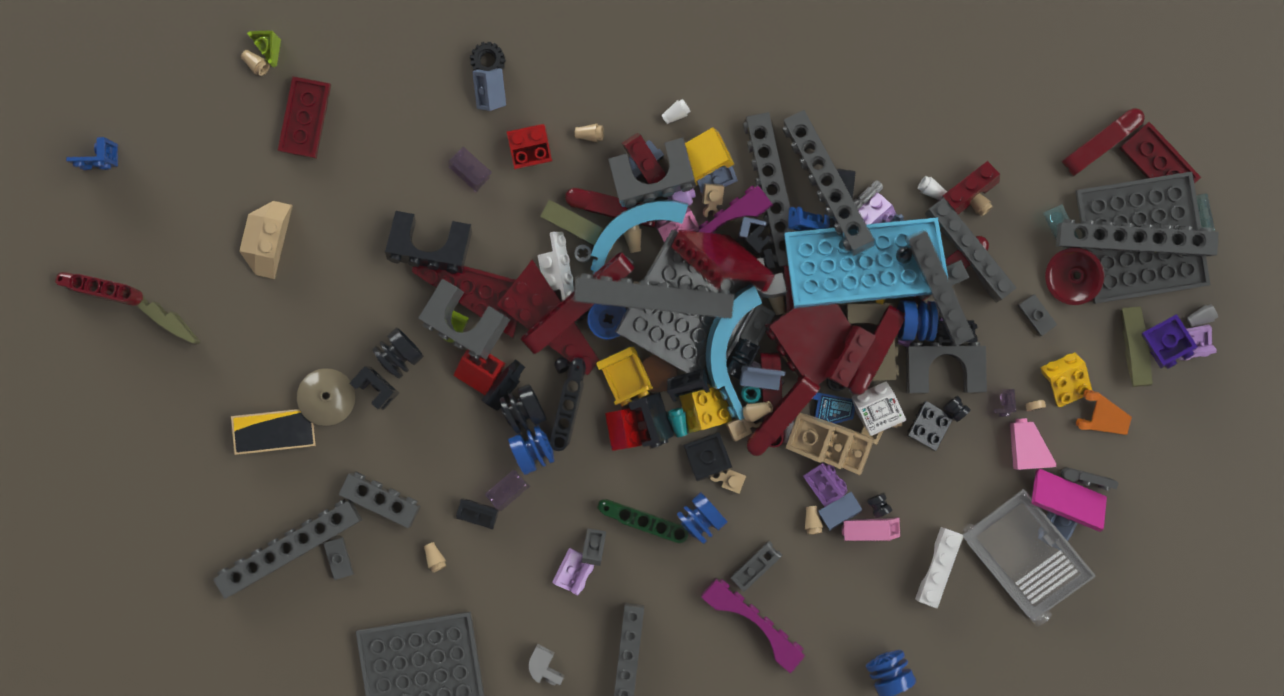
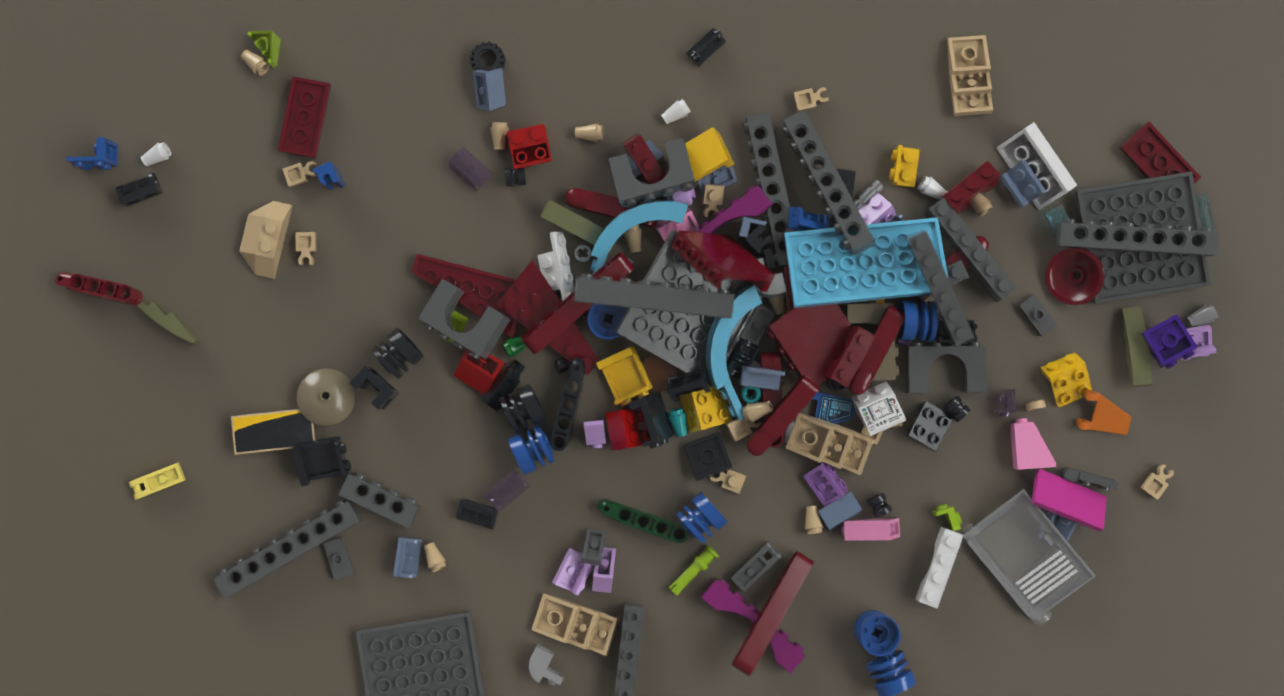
(139, 190): none -> black hinge
(157, 480): none -> light yellow plate
(158, 153): none -> white cone
(297, 174): none -> tan plate
(305, 244): none -> tan plate
(320, 459): none -> black panel
(329, 173): none -> blue hinge
(407, 557): none -> sand blue hinge
(449, 257): black arch -> none
(499, 134): none -> tan cone
(510, 177): none -> black wheel
(514, 346): none -> green cone
(575, 624): none -> tan slope
(595, 433): none -> lavender slope
(604, 574): none -> lavender slope
(700, 563): none -> lime pin
(706, 46): none -> black hinge
(772, 613): none -> dark red beam
(807, 99): none -> tan plate
(886, 638): none -> blue wheel
(904, 167): none -> yellow bracket
(907, 257): black hinge -> none
(953, 518): none -> lime bracket
(970, 75): none -> tan slope
(1022, 184): none -> sand blue bracket
(1036, 151): none -> white slope
(1104, 141): dark red piece -> none
(1156, 484): none -> tan plate

